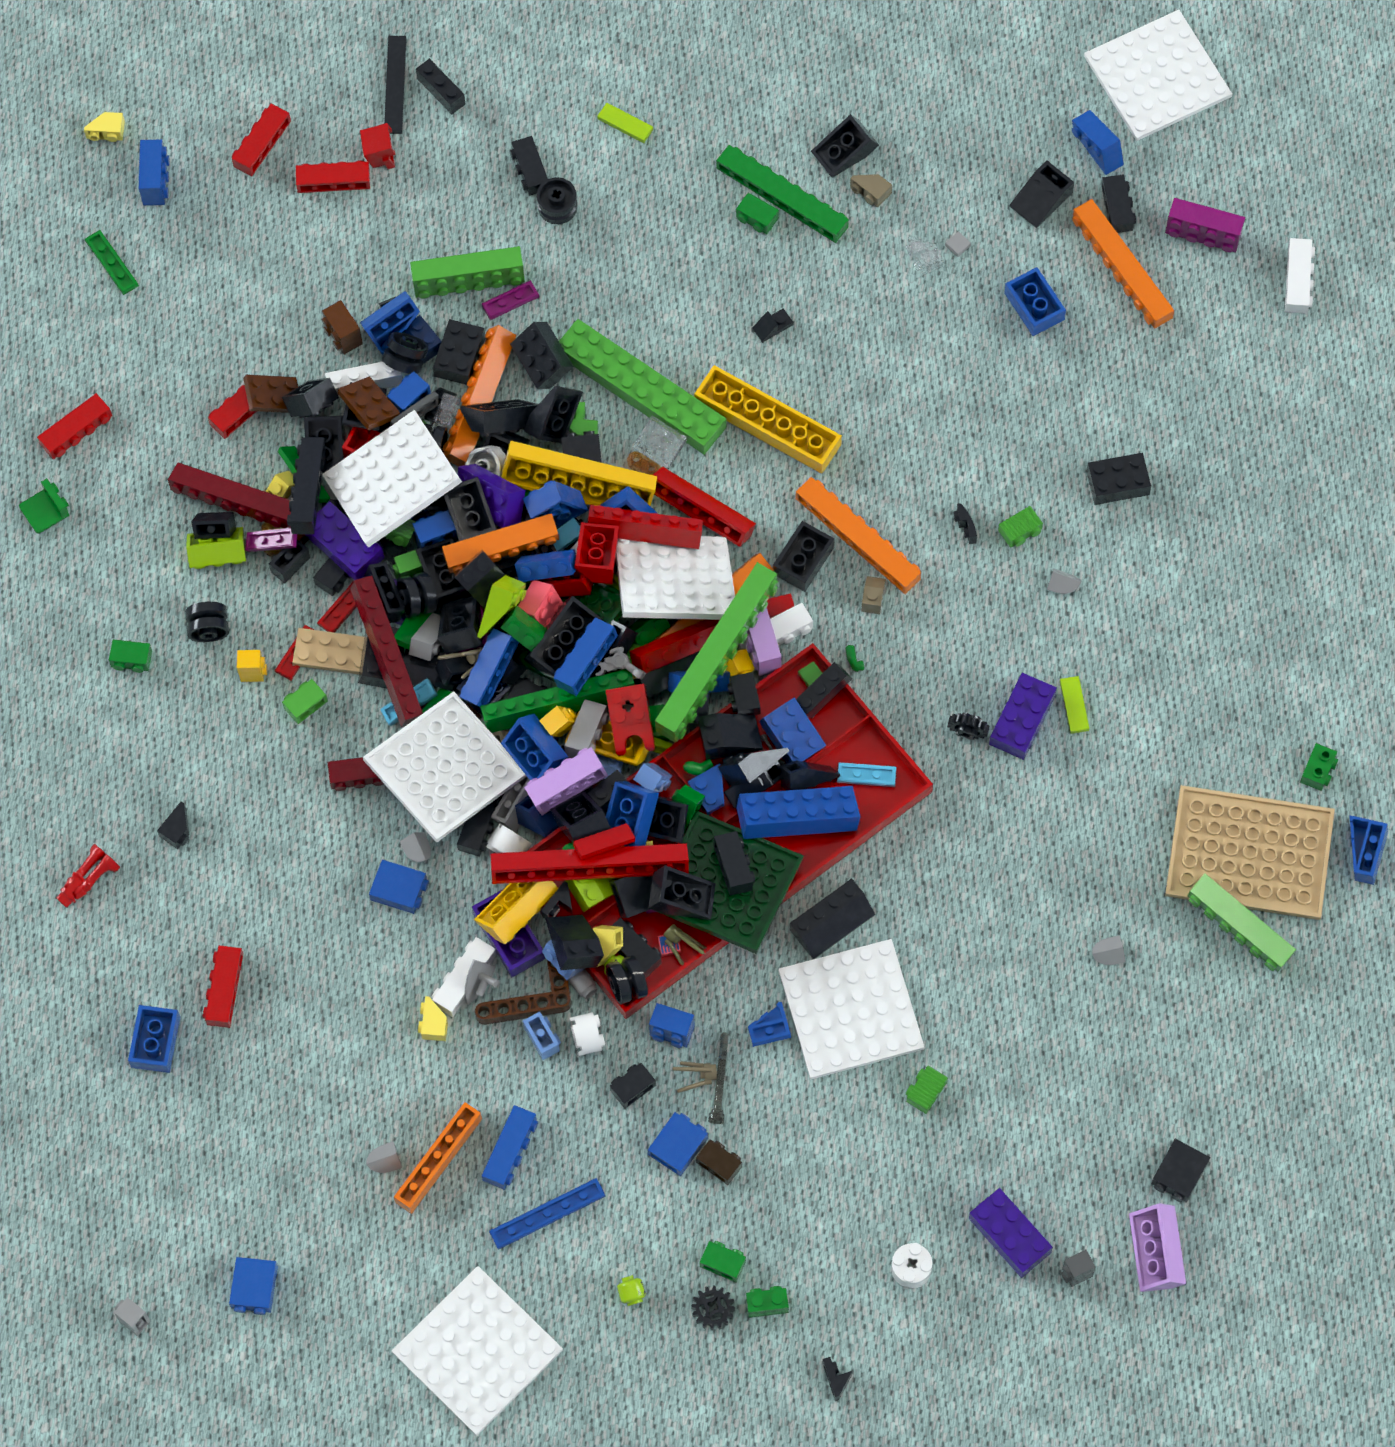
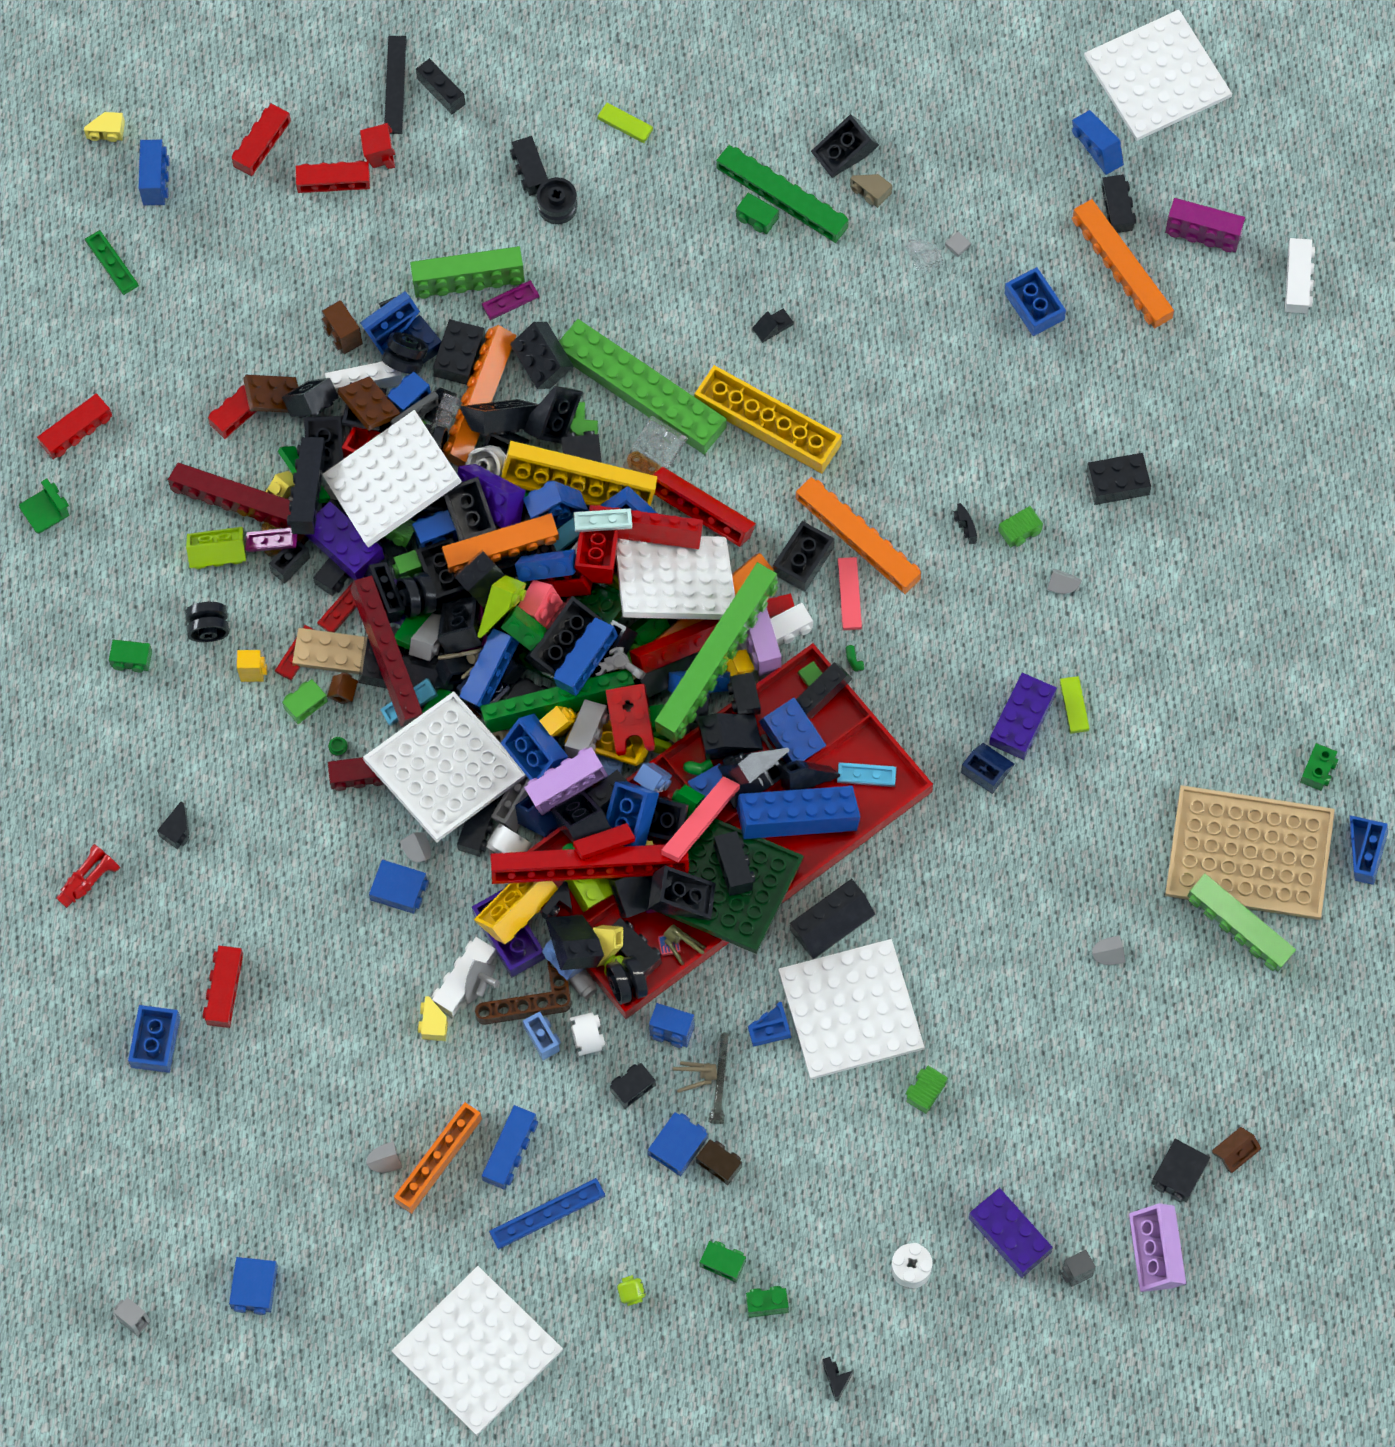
(213, 525): black brick -> none
(337, 746): none -> green plate
(342, 688): none -> reddish brown brick
(602, 520): none -> light aqua tile
(700, 819): none -> coral tile
(719, 1312): black gear -> none
(849, 593): none -> coral tile
(873, 595): dark tan slope -> none
(968, 726): black gear -> none
(986, 767): none -> dark blue slope
(1042, 194): black slope -> none
(1237, 1149): none -> reddish brown panel

